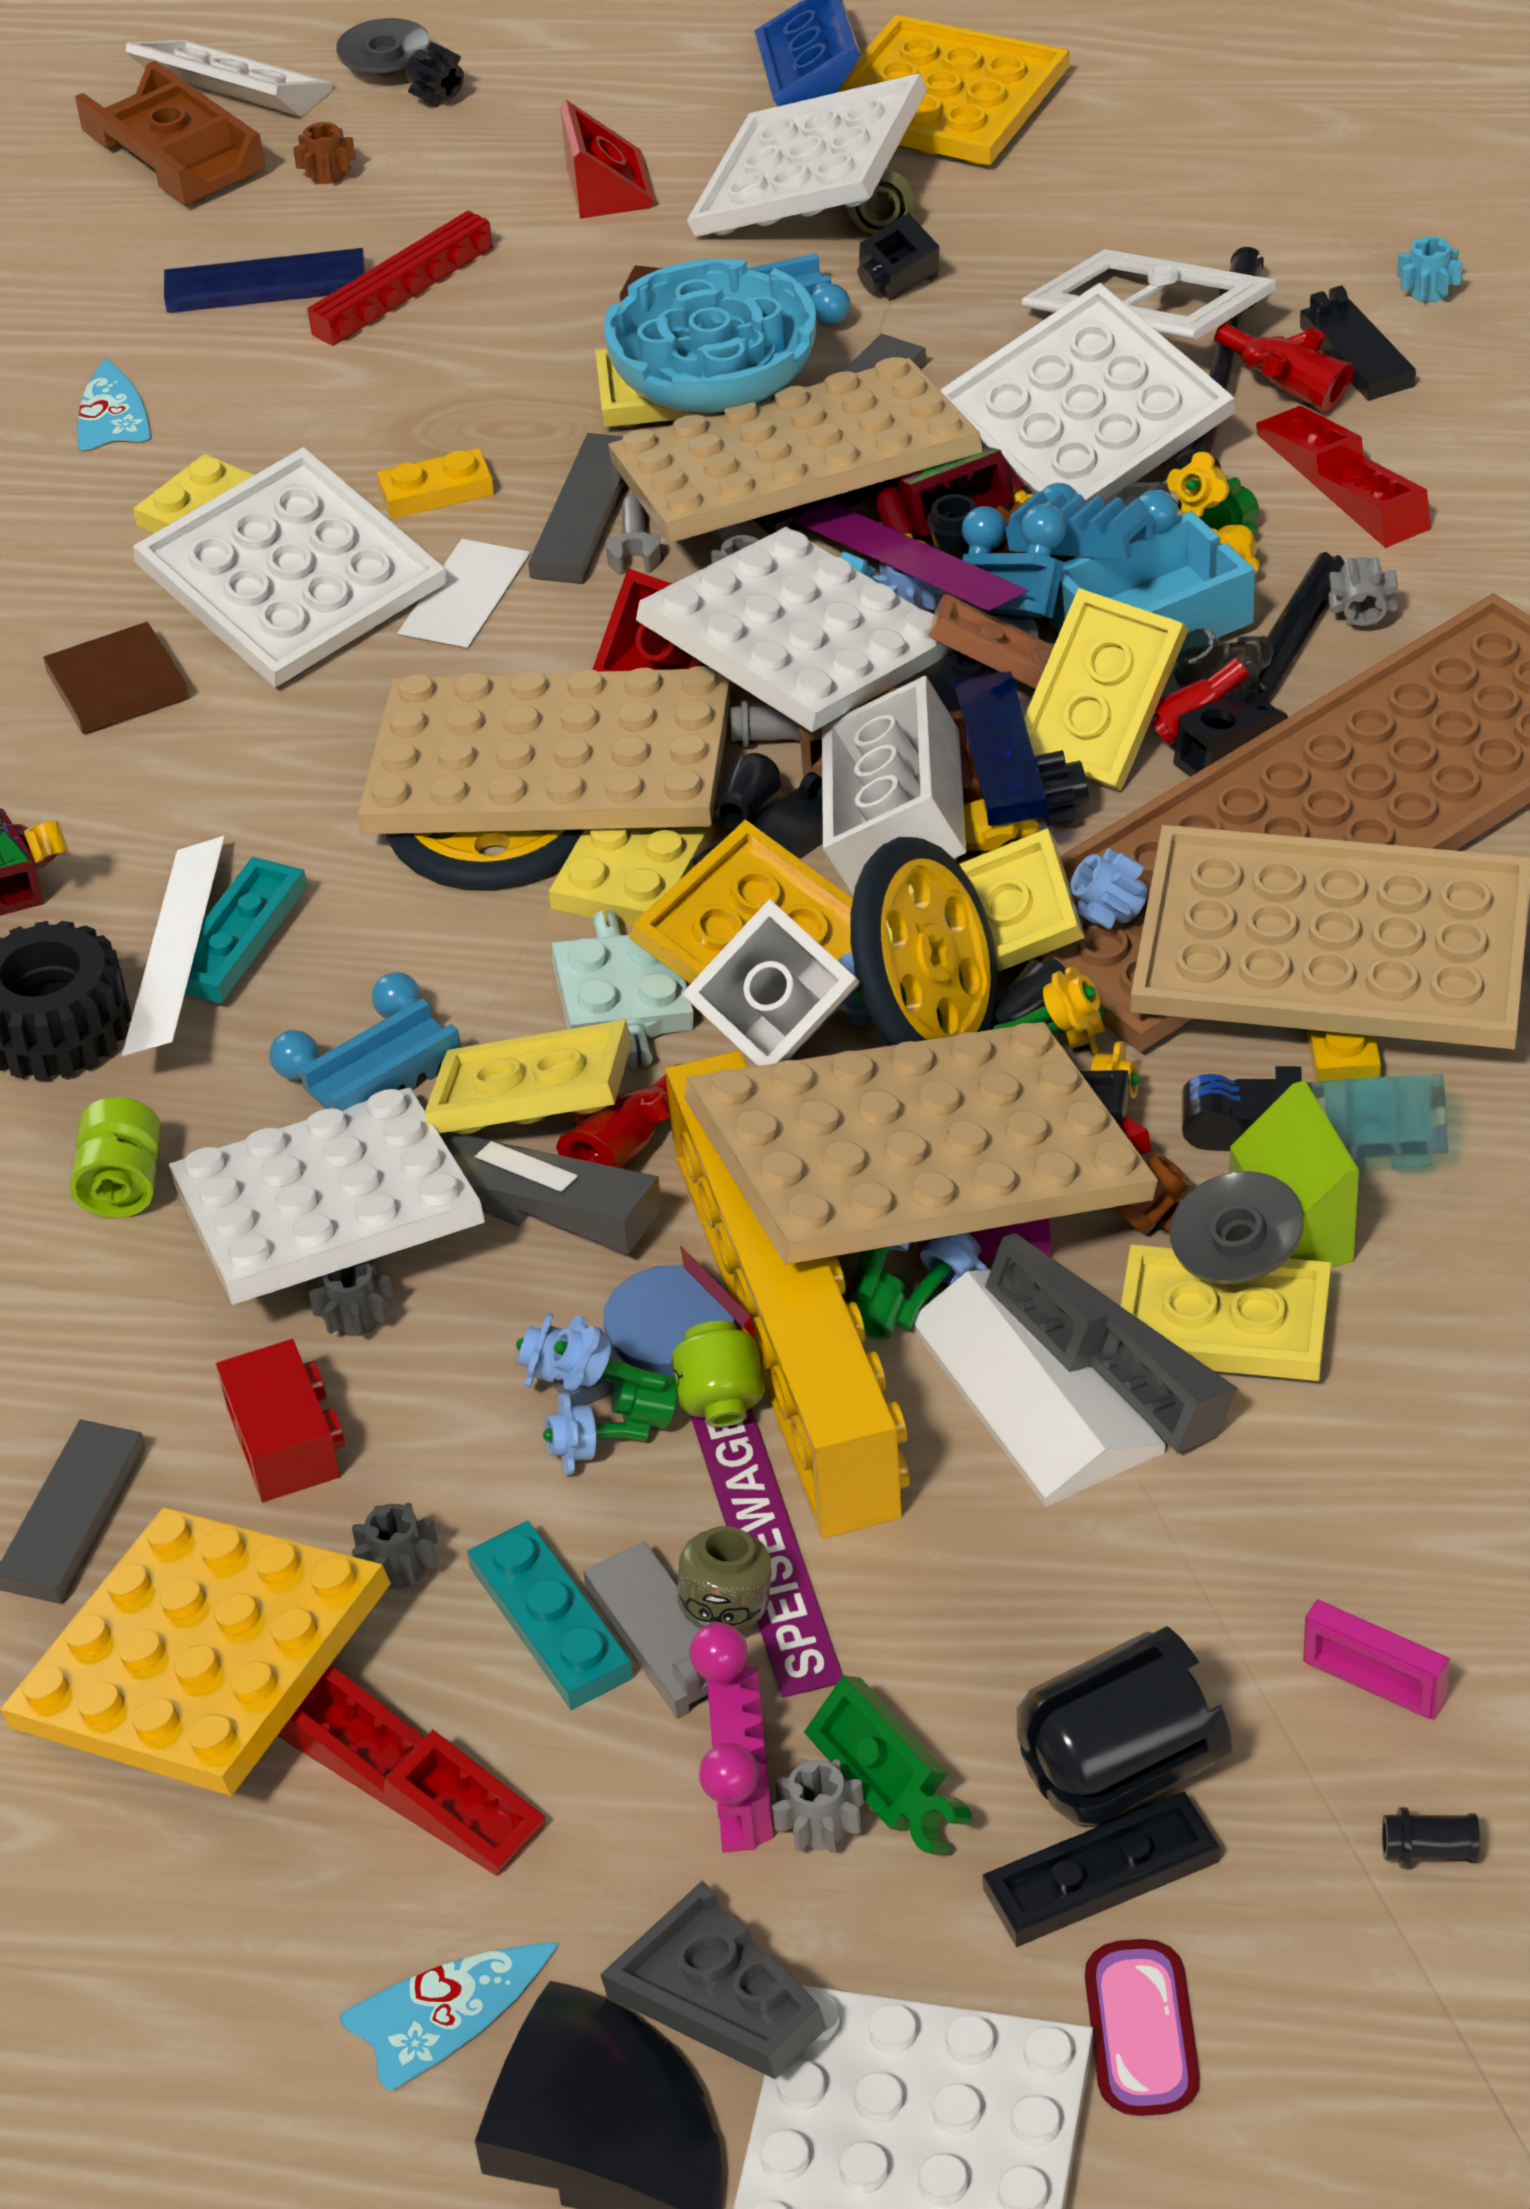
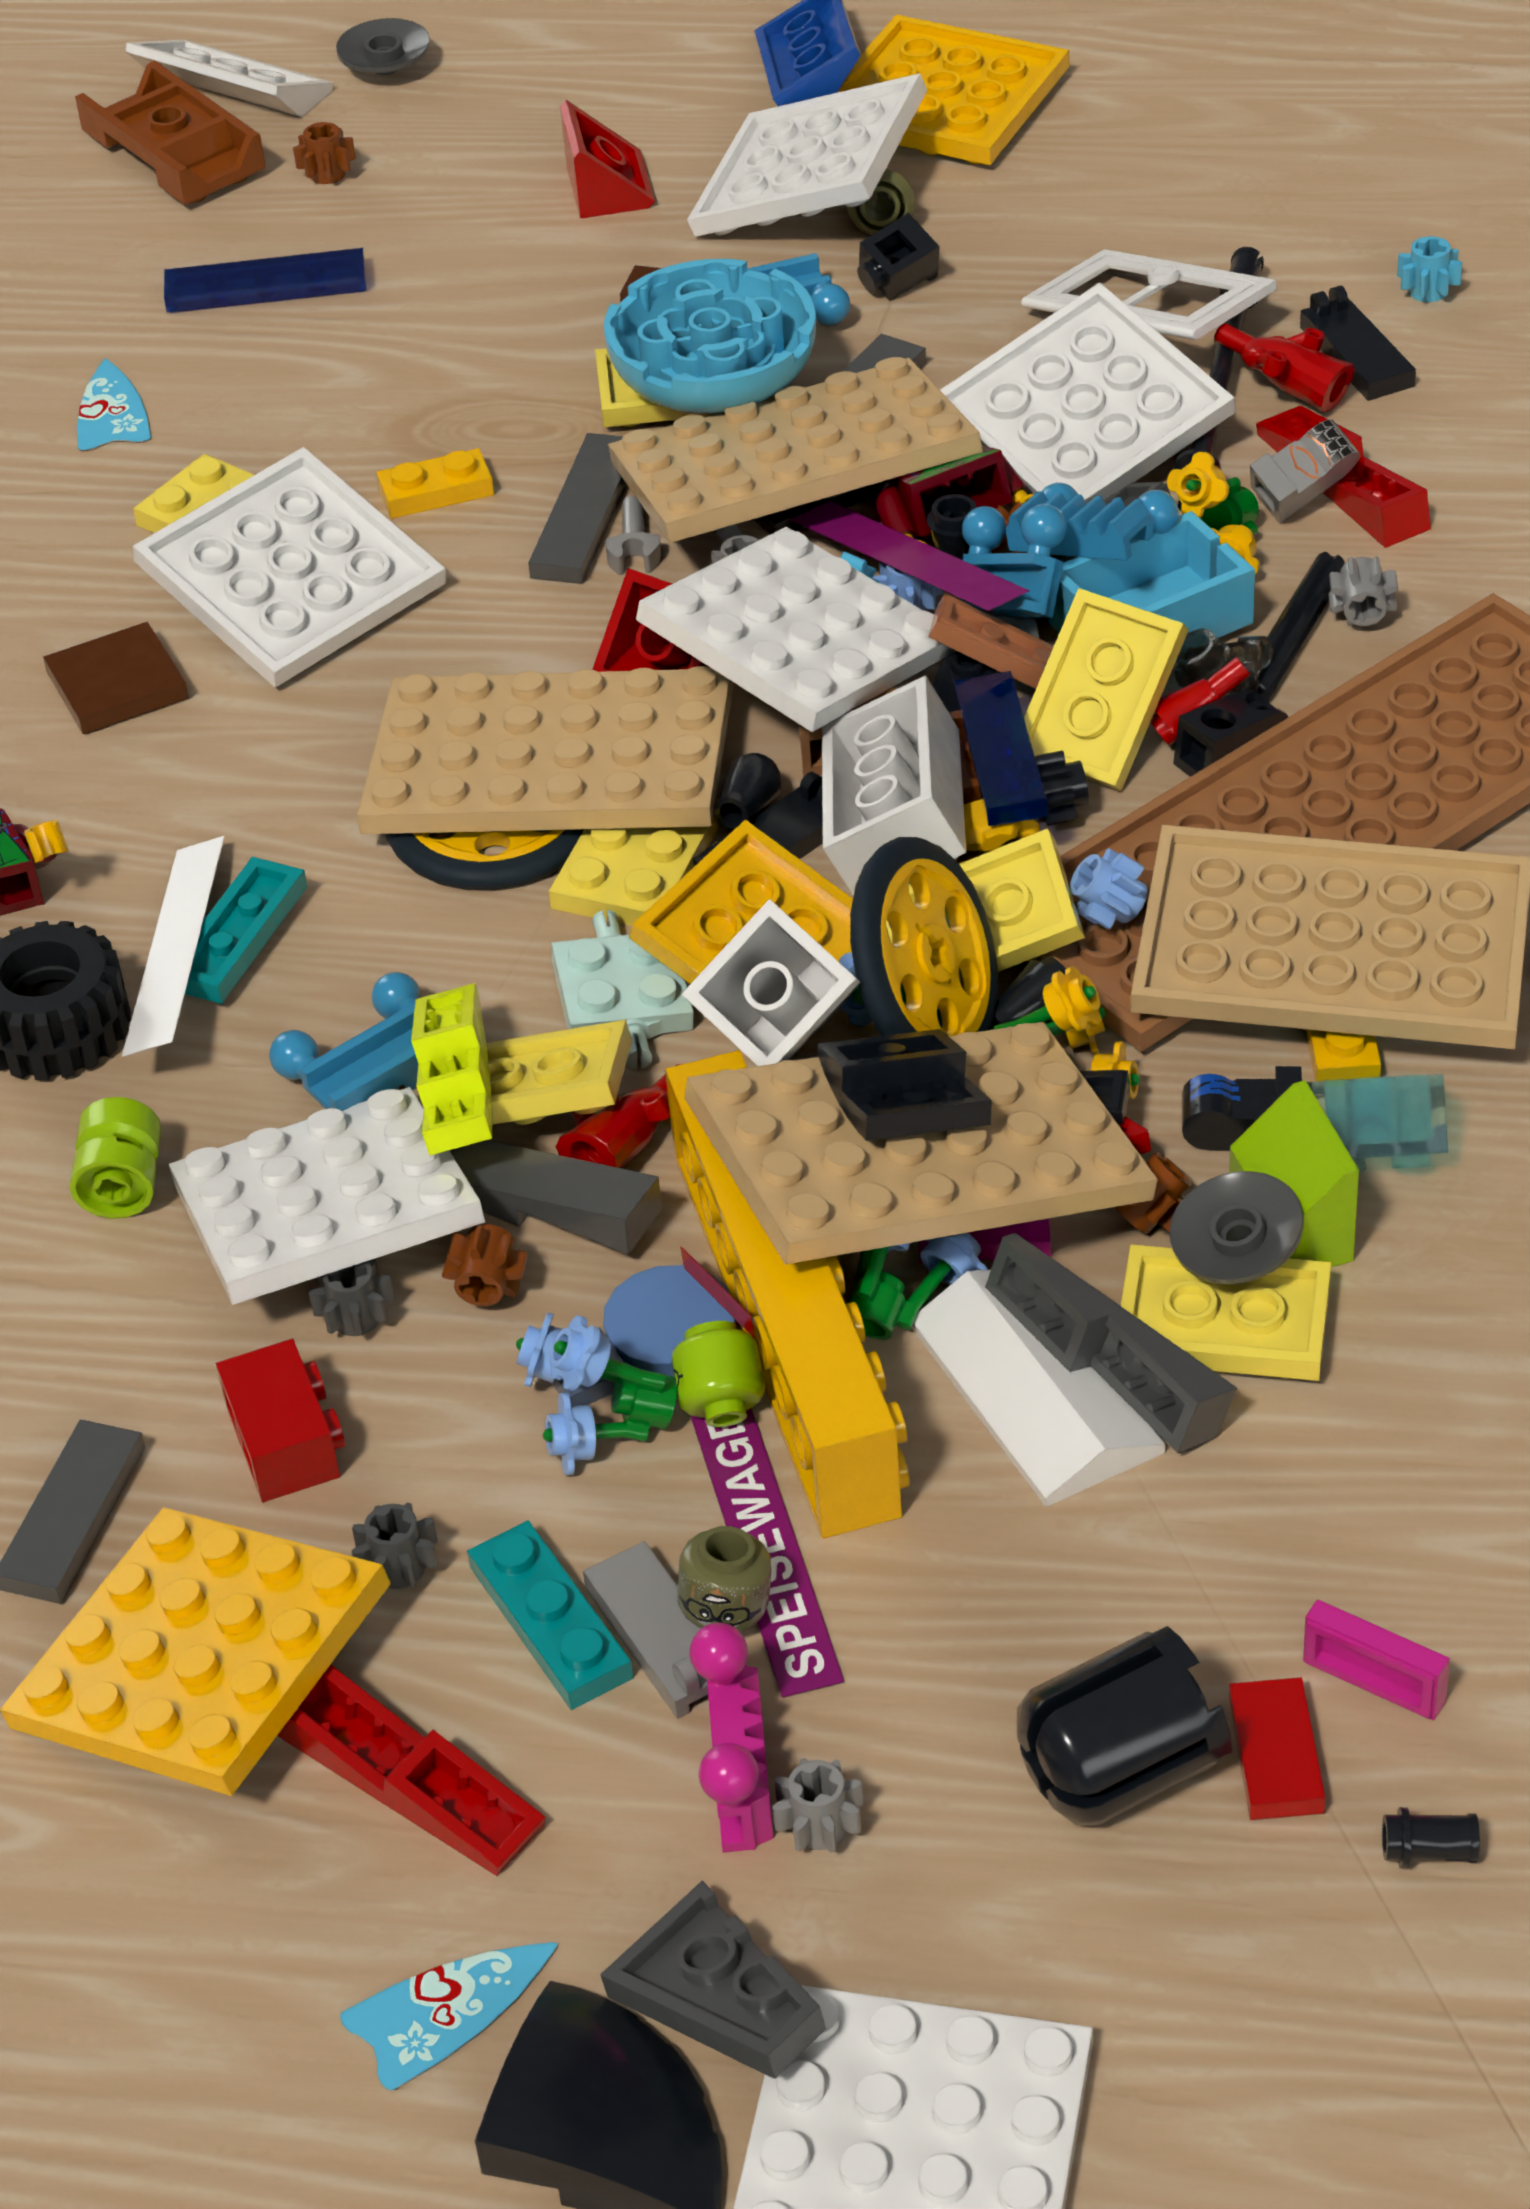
(399, 278): red piece -> none
(434, 74): black gear -> none
(452, 1069): none -> neon yellow slope
(473, 586): white sticker -> none
(484, 1265): none -> dark orange gear
(526, 1166): white sticker -> none
(761, 724): light grey pin -> none
(893, 1765): green plate -> none
(903, 1084): none -> black slope
(1100, 1868): black tile -> none
(1141, 2028): sticker -> none
(1276, 1748): none -> red tile
(1303, 469): none -> light grey leg

